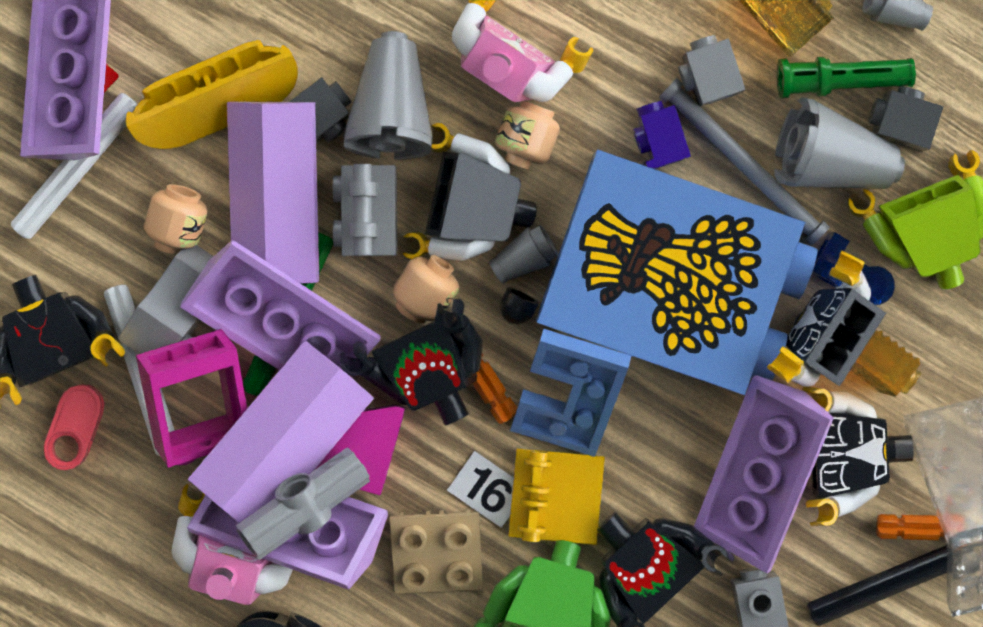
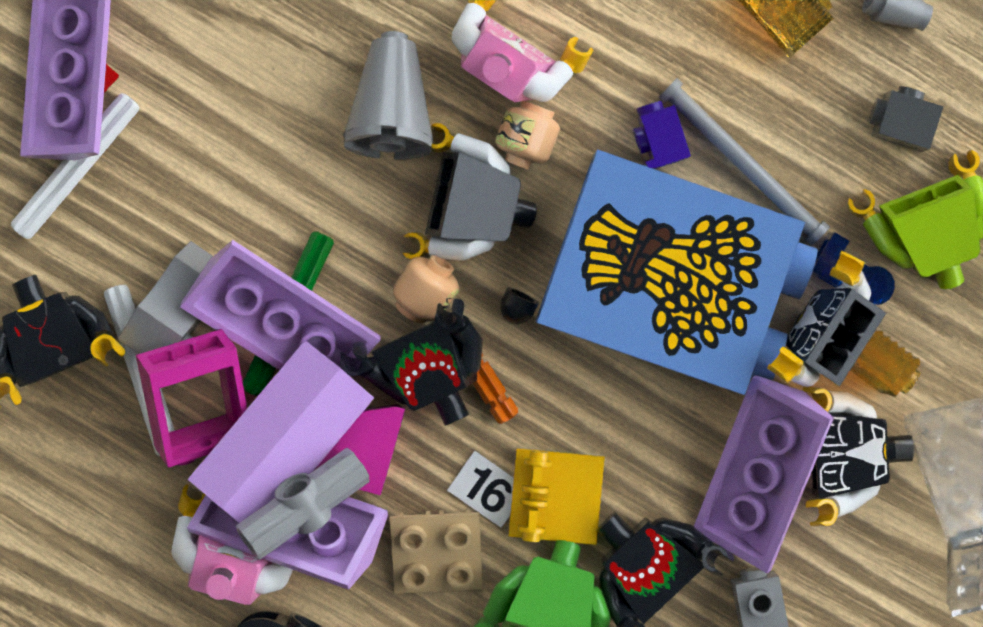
(77, 417): coral piece -> none
(175, 218): light nougat head -> none
(196, 98): yellow brick -> none
(275, 184): lavender slope -> none
(329, 108): dark grey brick -> none
(367, 210): light grey brick -> none
(524, 255): light grey cone -> none
(595, 381): medium blue plate -> none
(711, 71): light grey brick -> none
(824, 76): green pin -> none
(833, 151): light grey cone -> none
(878, 587): black axle -> none
(909, 527): orange axle -> none

